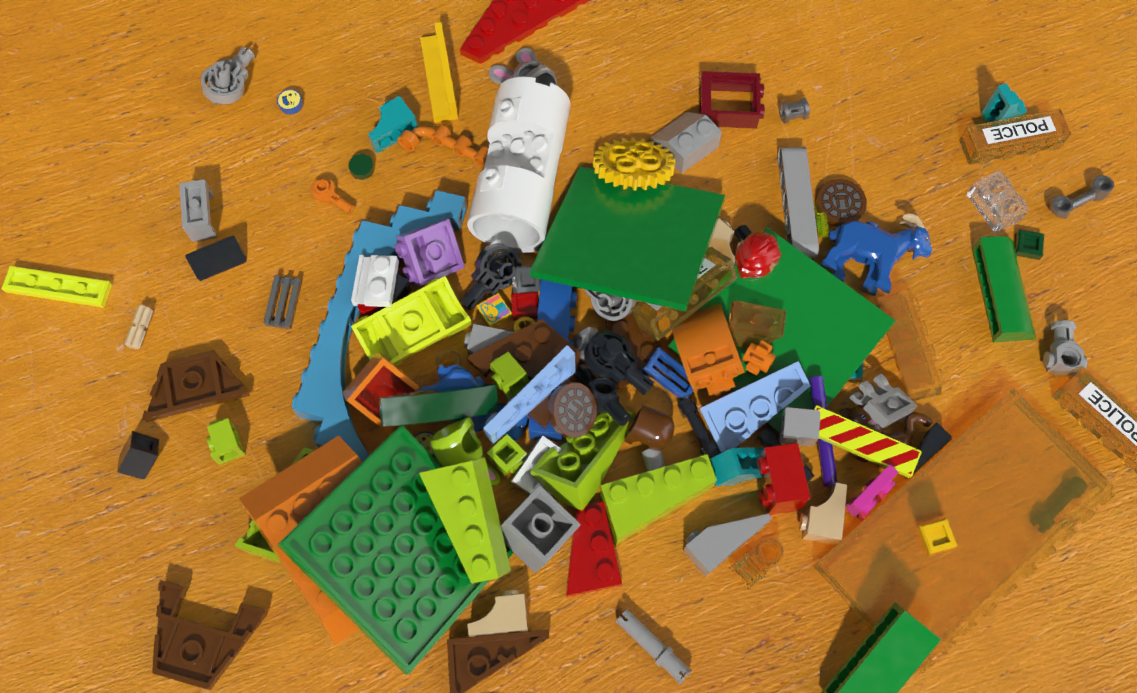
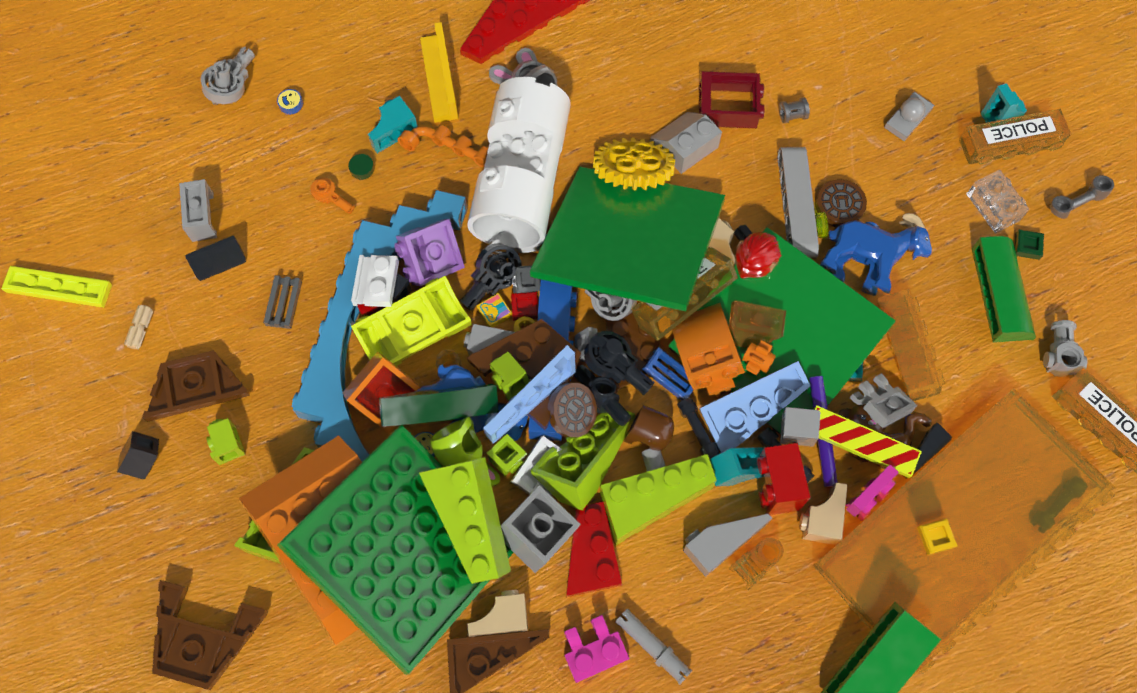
(597, 655): none -> dark pink plate
(909, 116): none -> light grey tile

